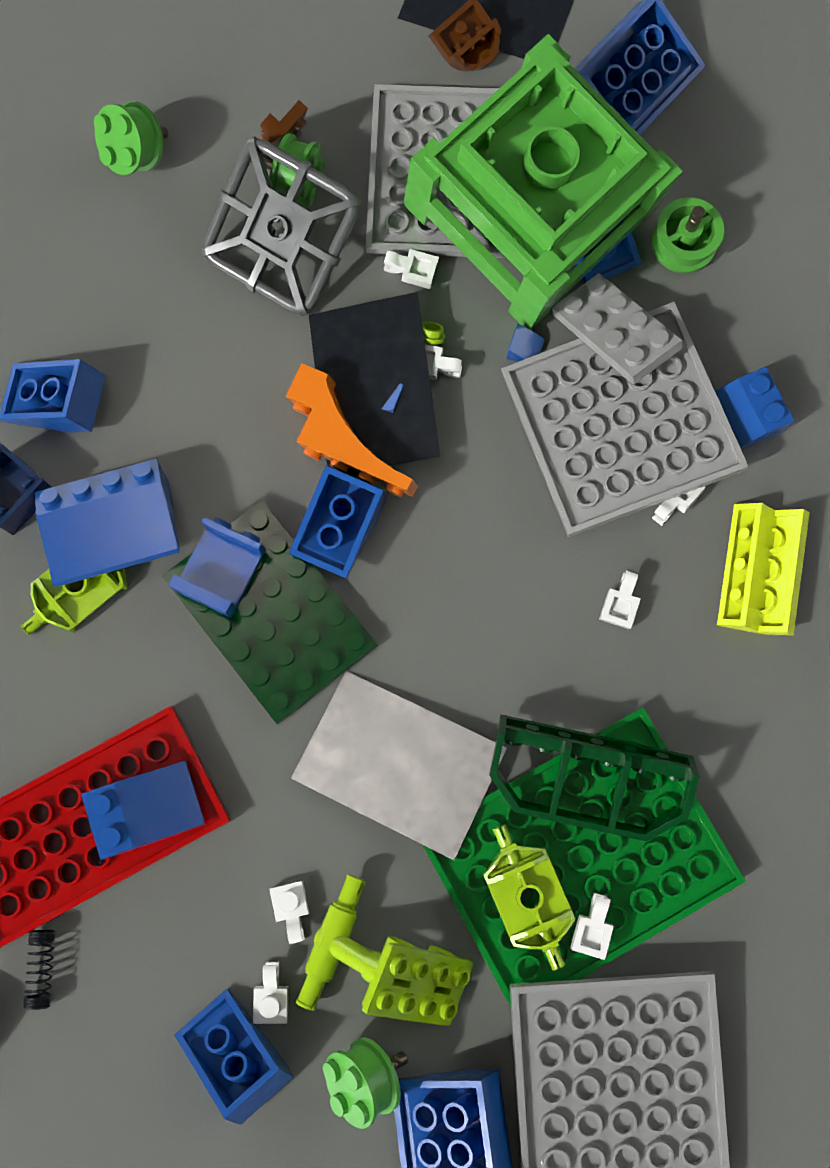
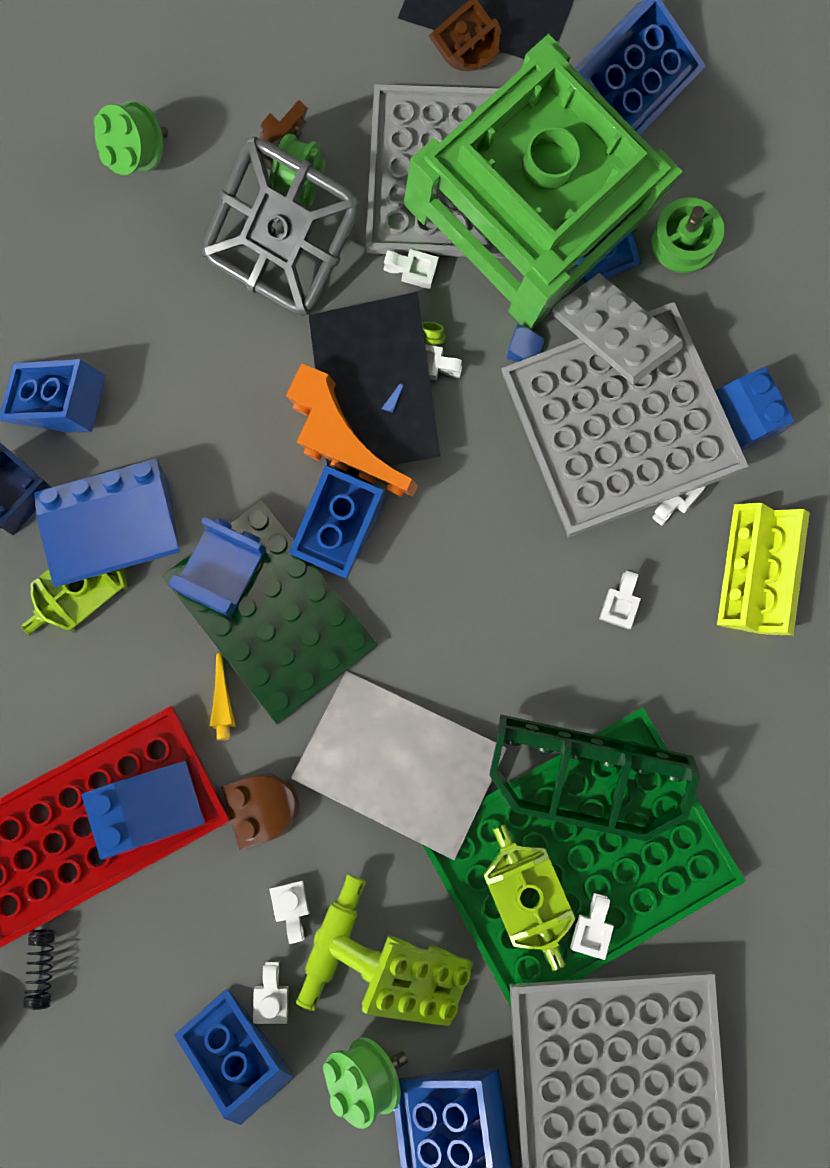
(222, 713): none -> yellow piece
(260, 808): none -> reddish brown slope

